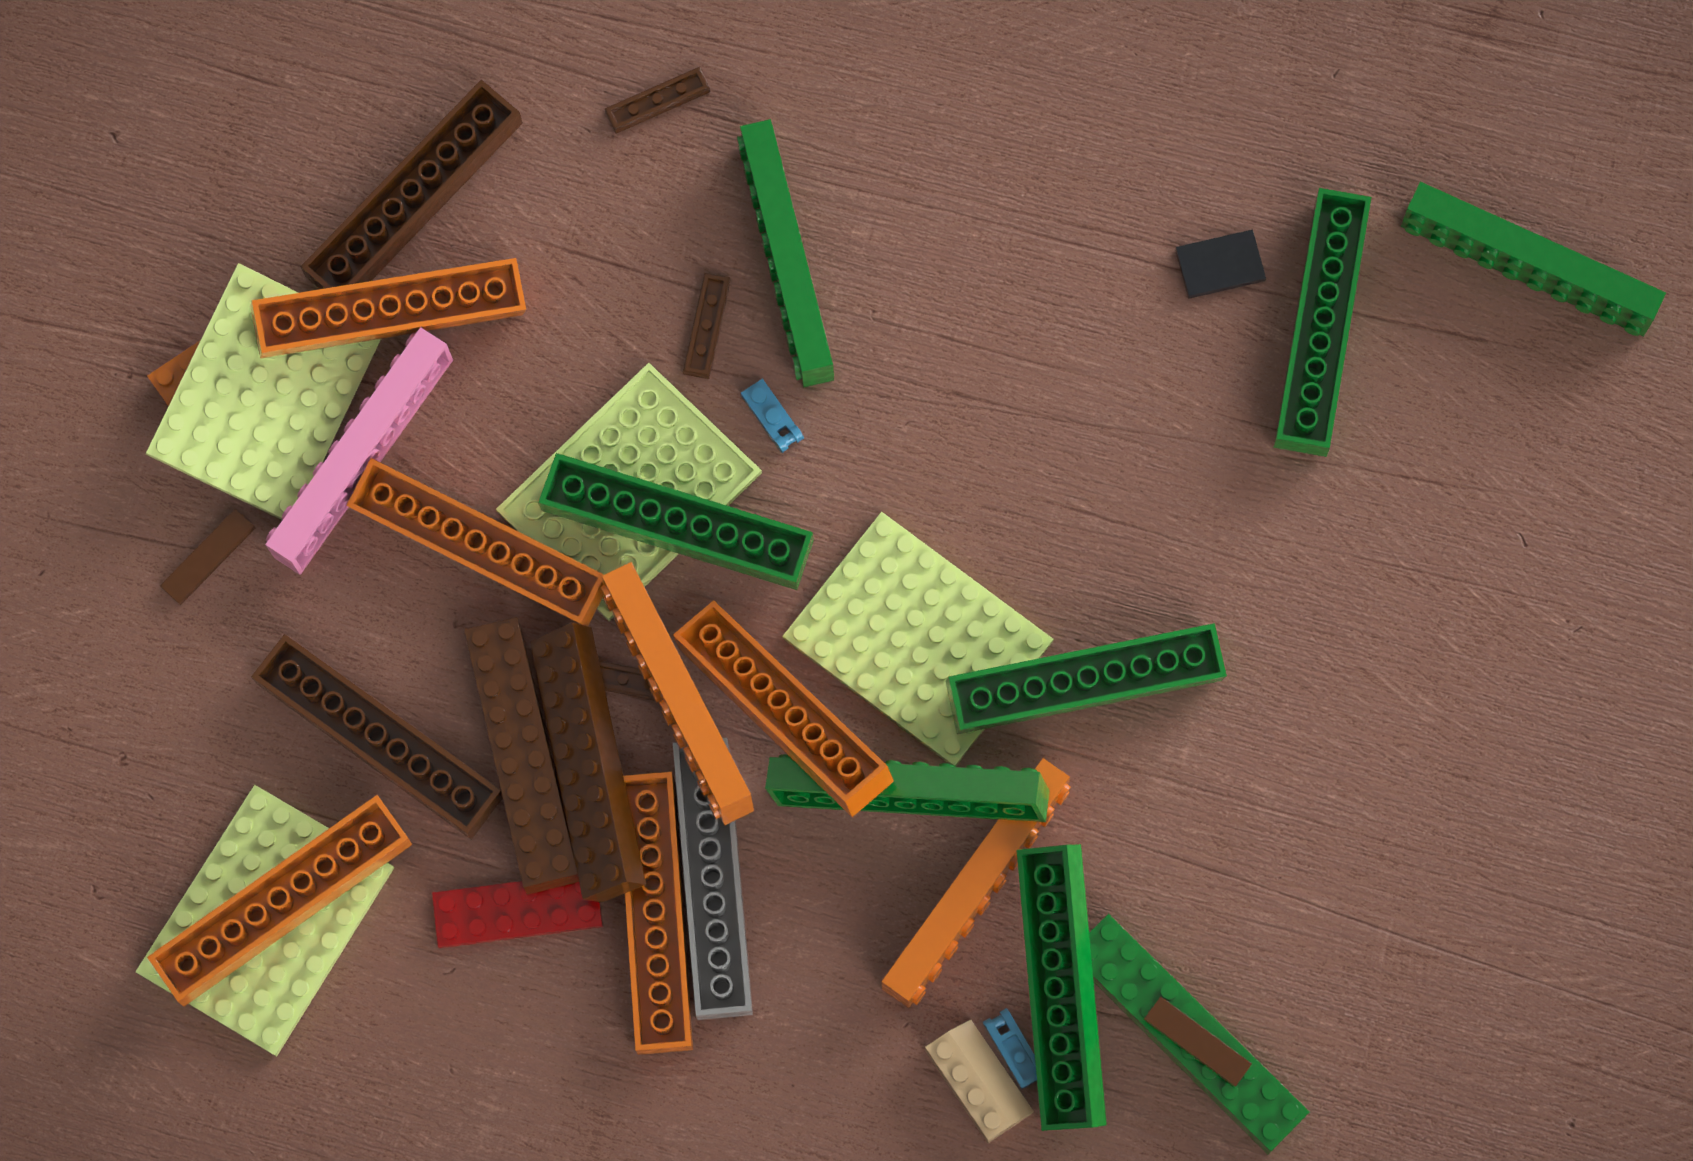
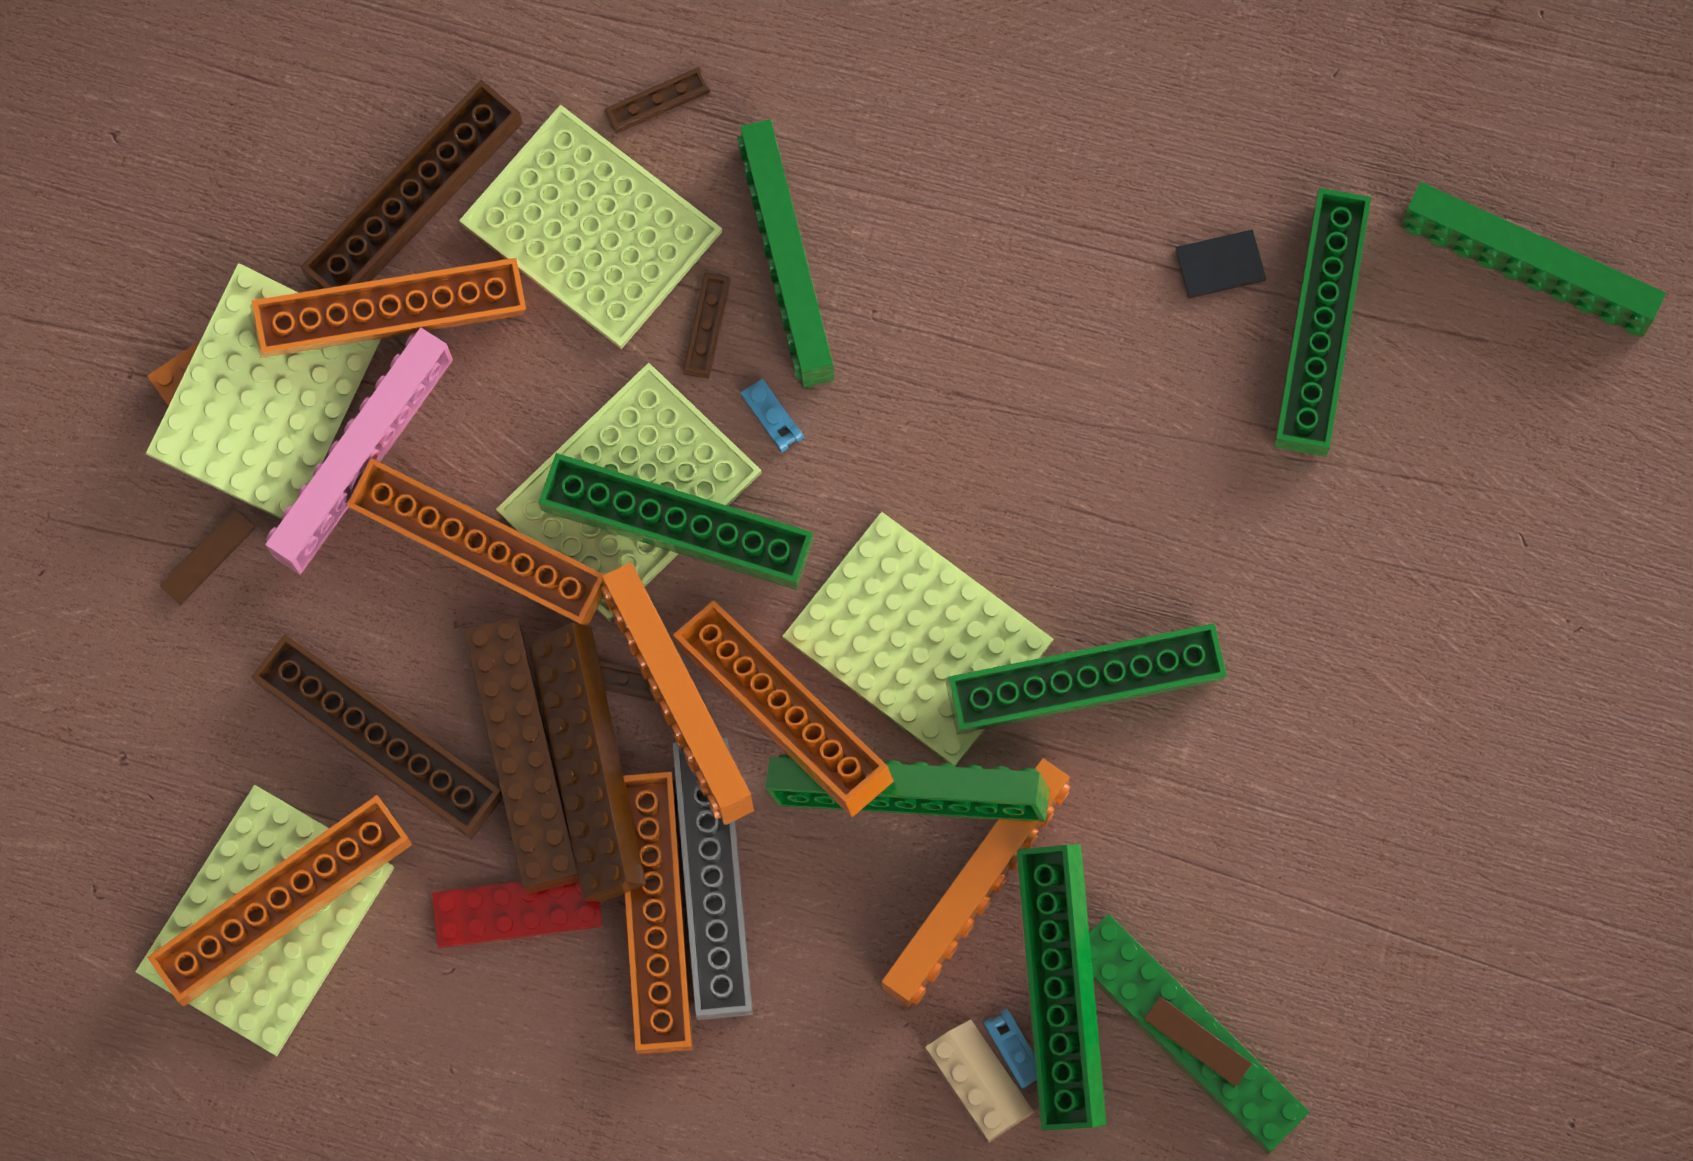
(591, 226): none -> yellowish green plate

